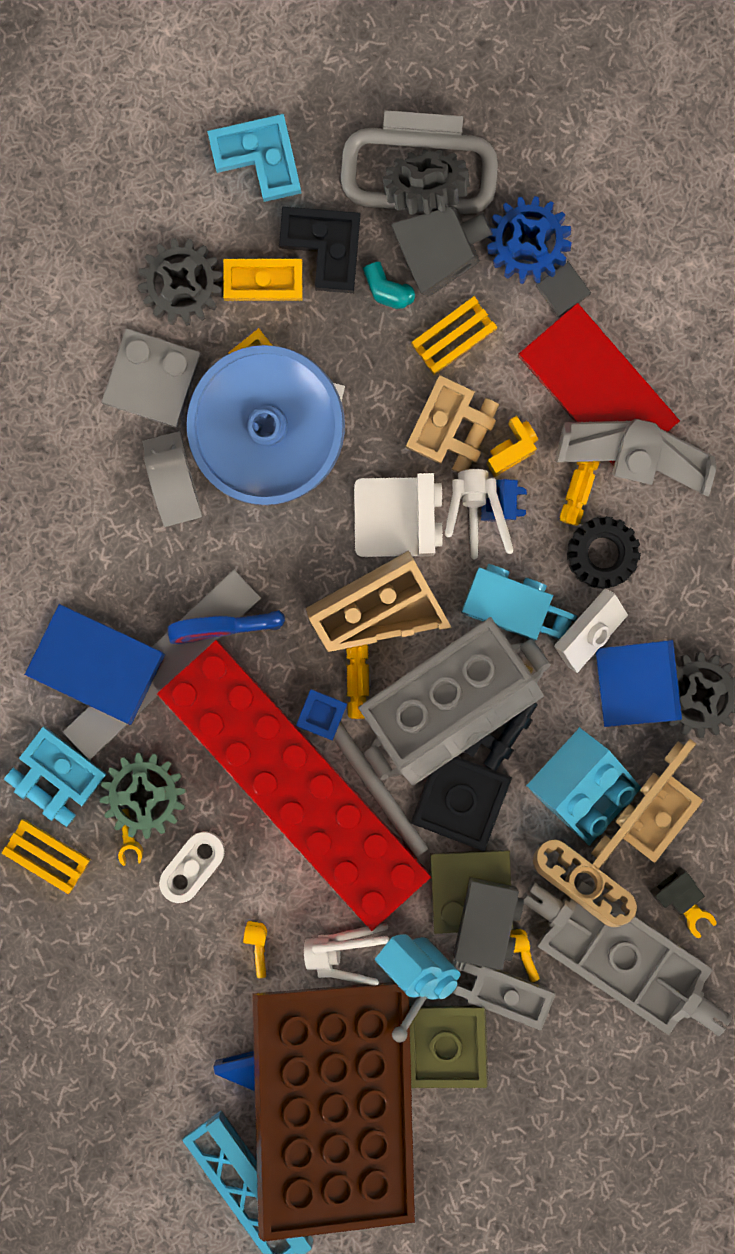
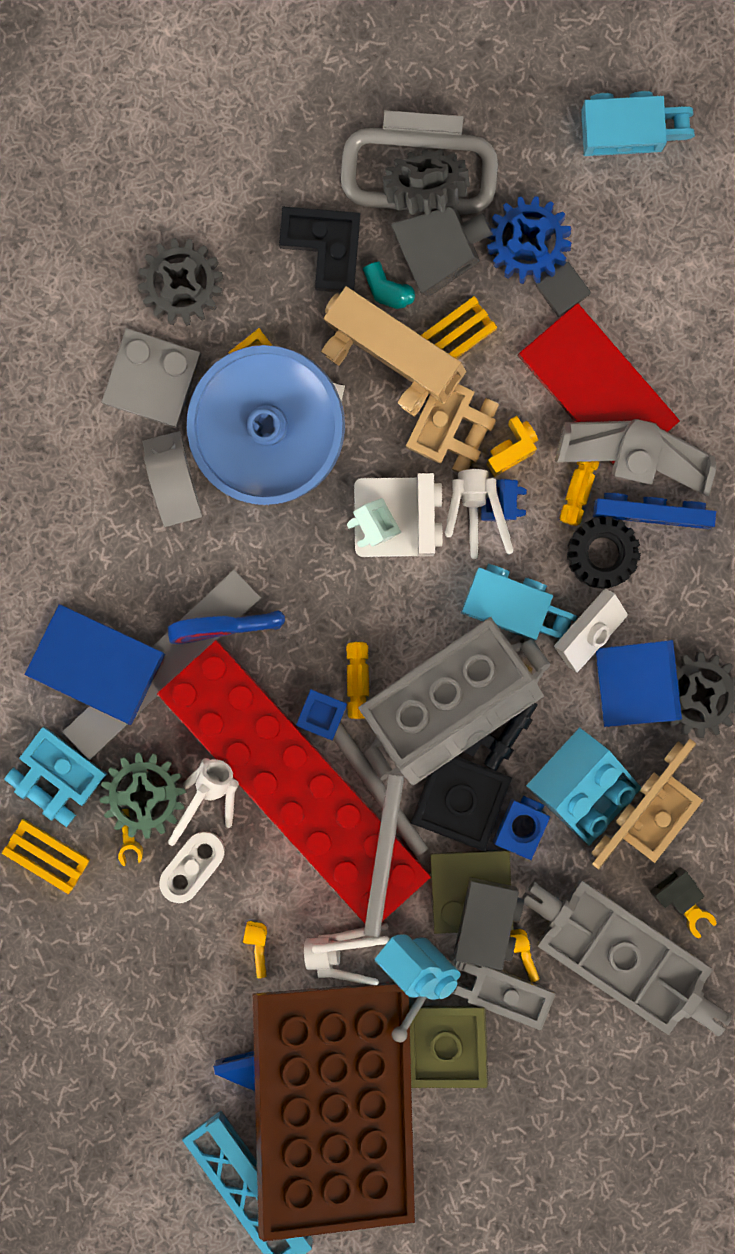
(212, 781): none -> white plant
(262, 279): yellow plate -> none
(263, 144): medium azure plate -> none
(375, 522): none -> light aqua tile
(378, 606): tan wedge -> none
(383, 855): none -> light grey bar
(394, 345): none -> tan brick
(522, 845): none -> blue brick
(602, 909): tan beam -> none
(631, 124): none -> medium azure brick
(654, 511): none -> blue plate

